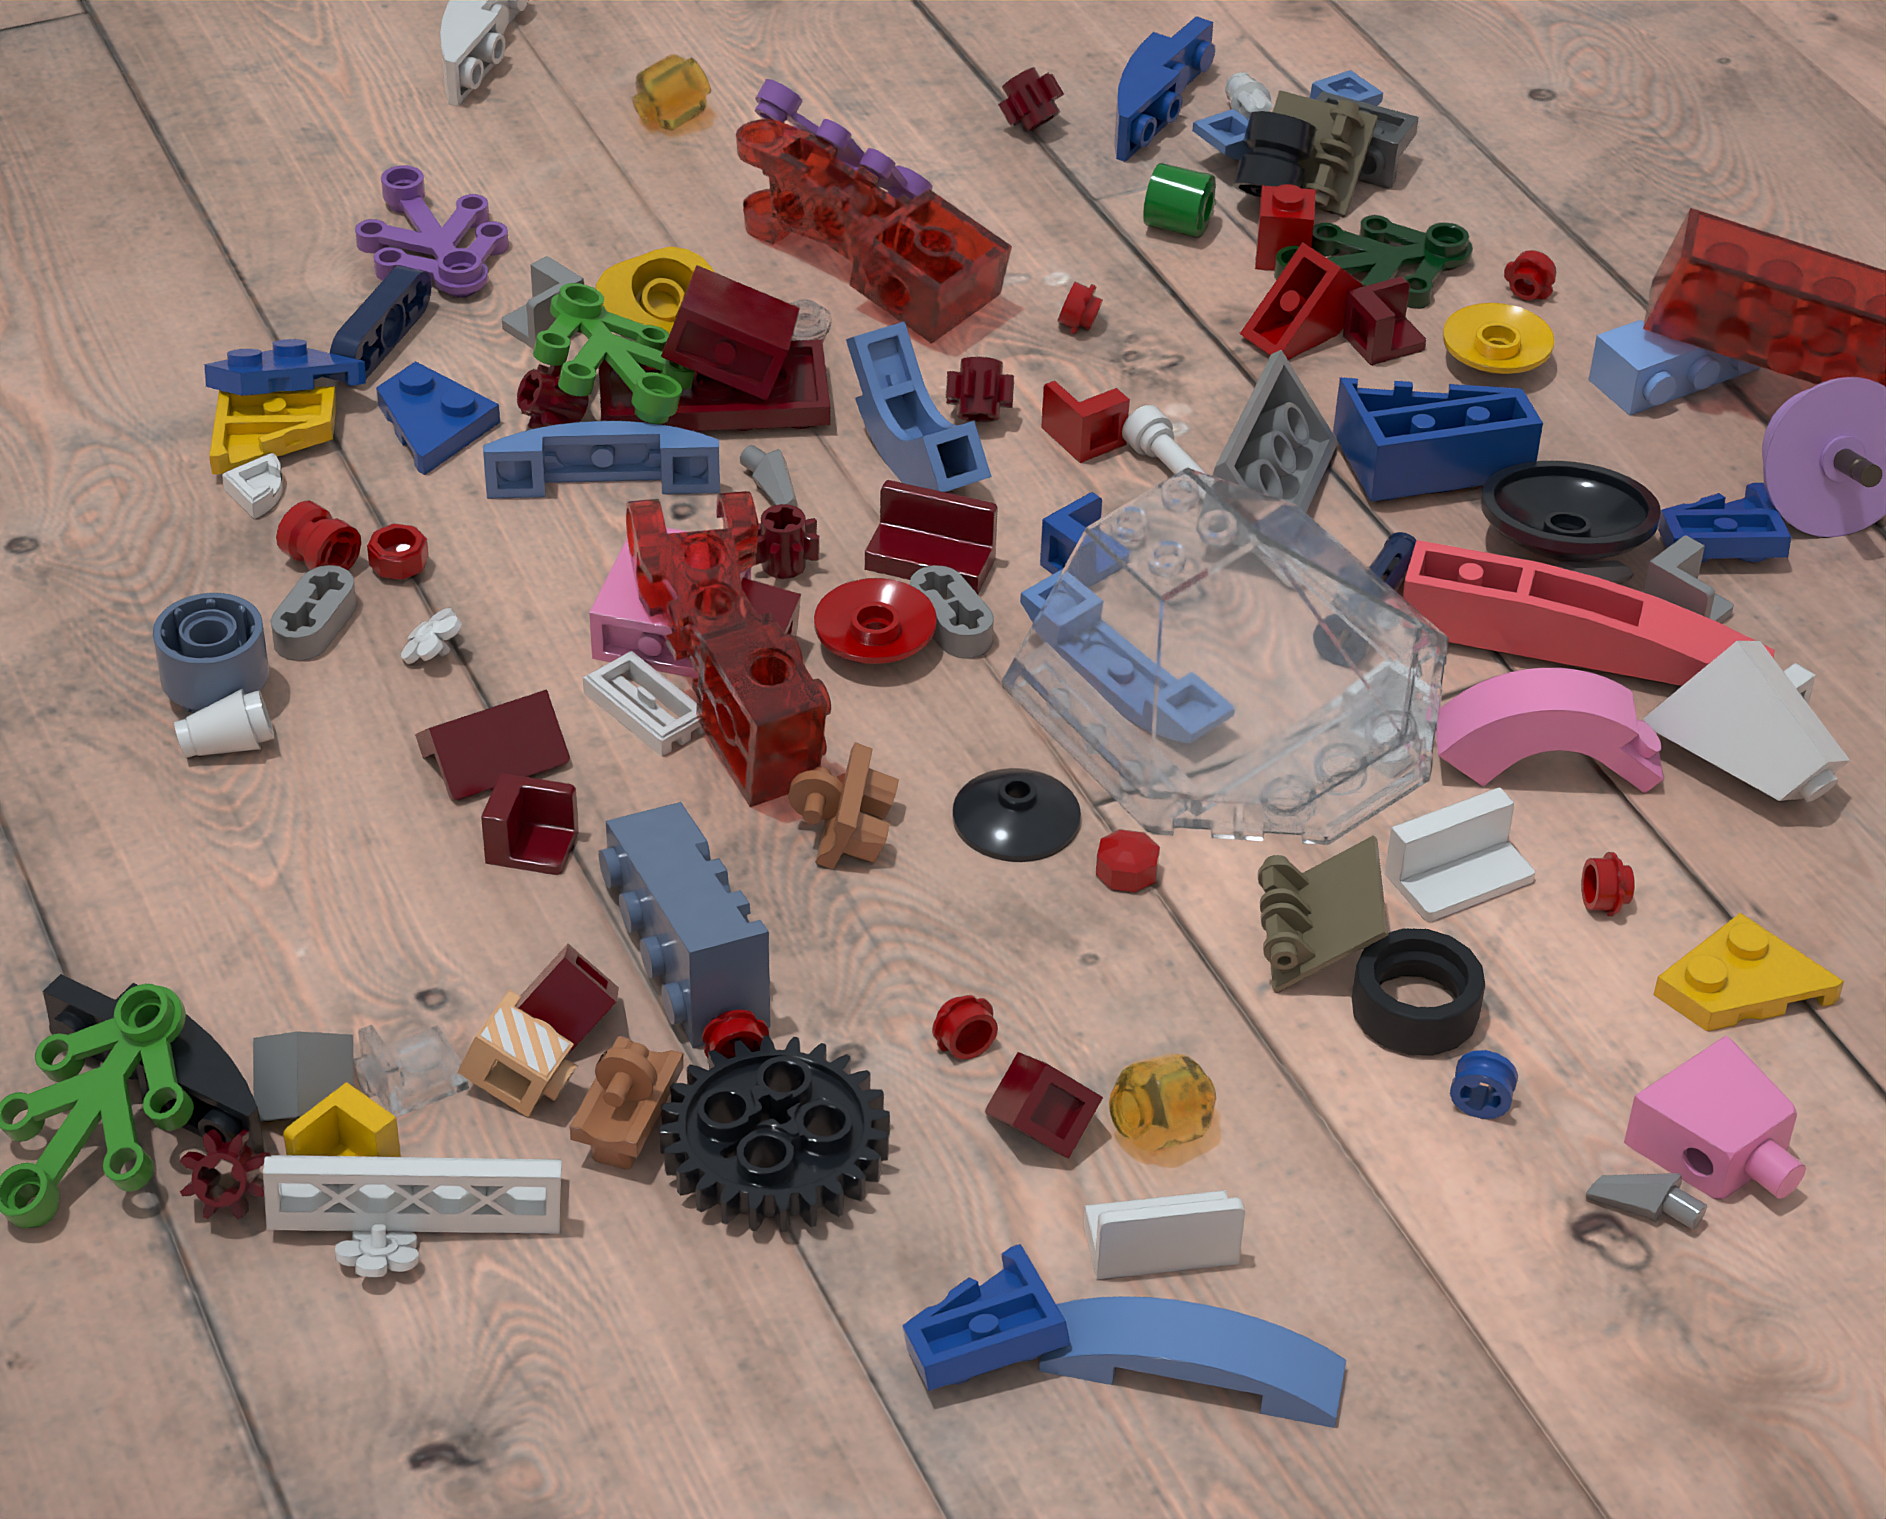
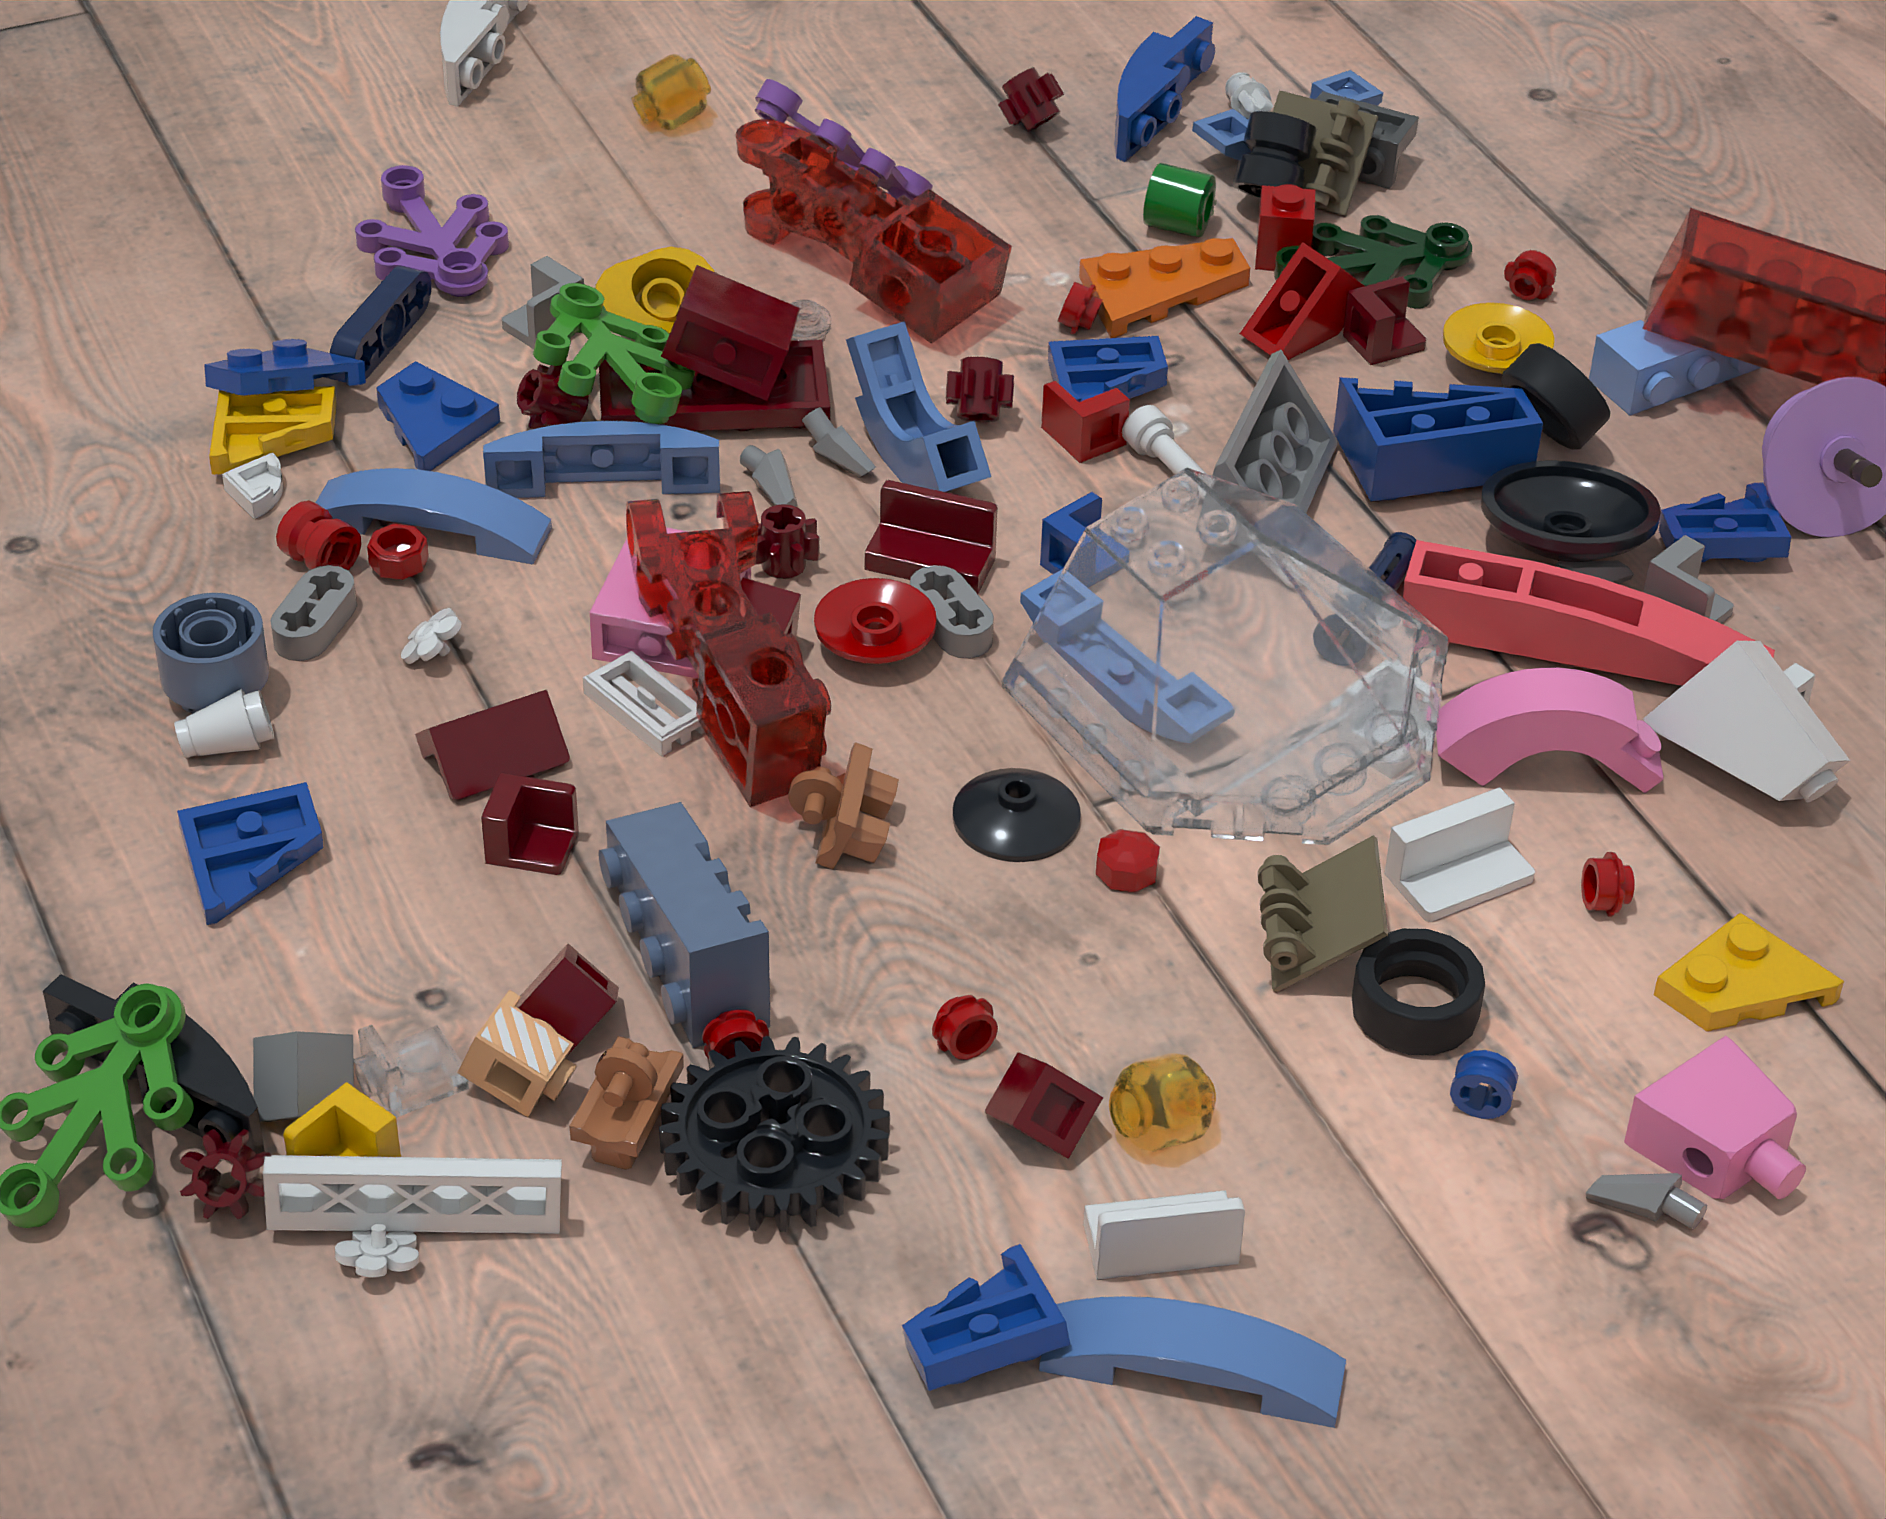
(247, 844): none -> blue wing
(443, 502): none -> medium blue slope
(837, 444): none -> light grey bar
(1101, 365): none -> blue wing
(1159, 278): none -> orange wing
(1560, 394): none -> black tyre

